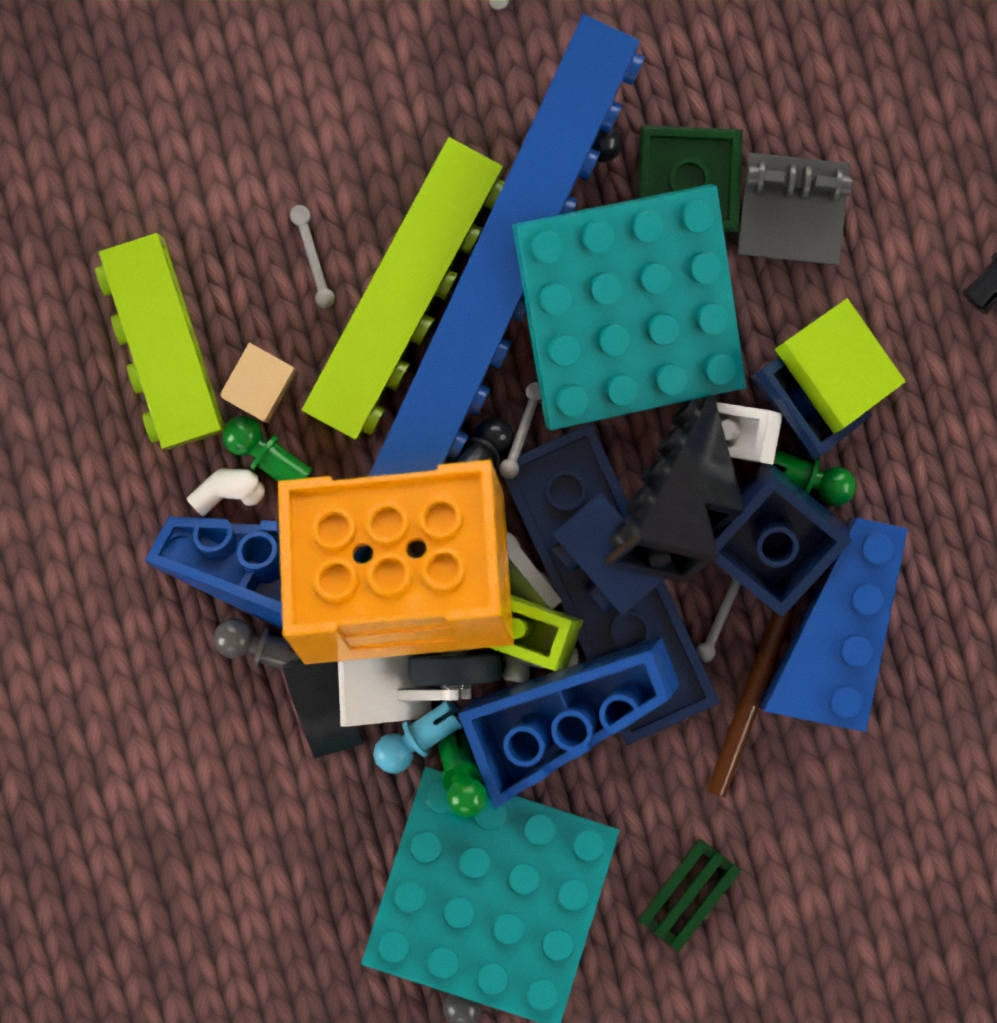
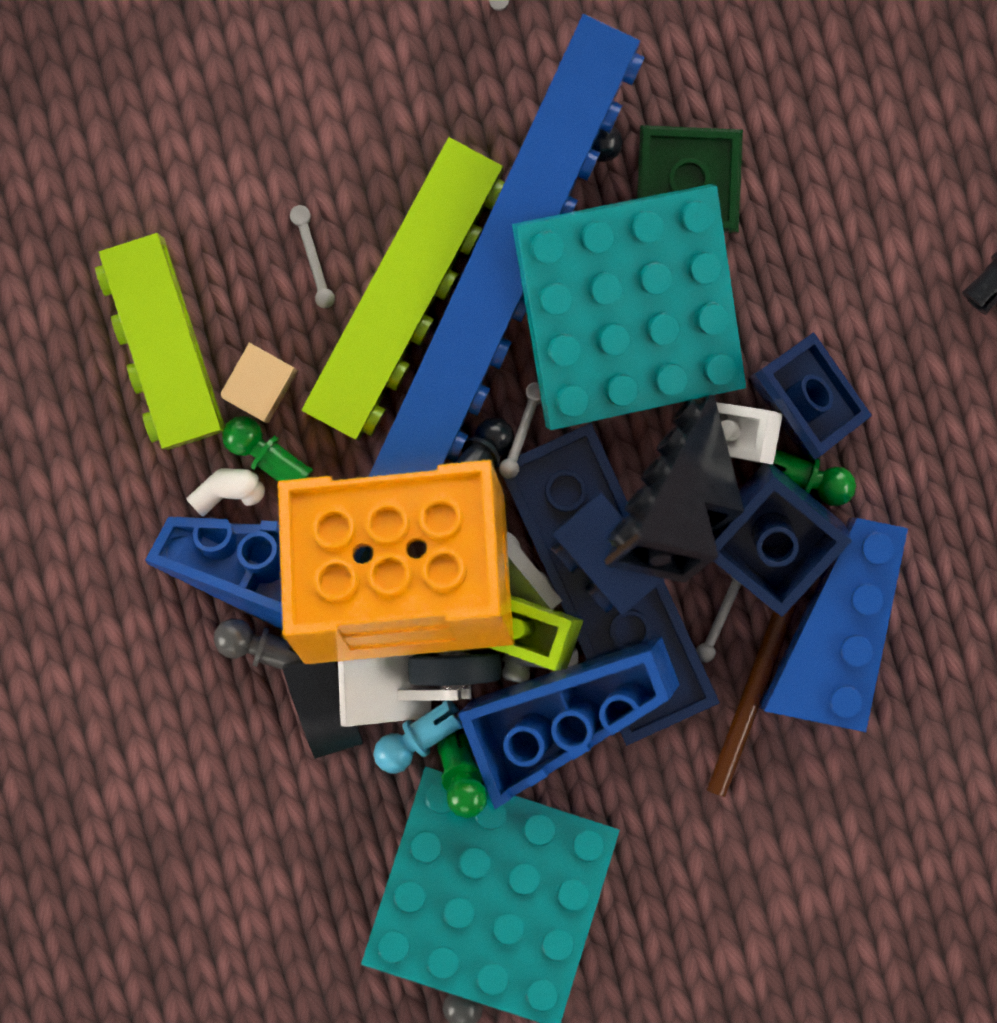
(715, 860): dark green tile -> none
(794, 208): dark grey hinge -> none
(840, 366): lime tile -> none

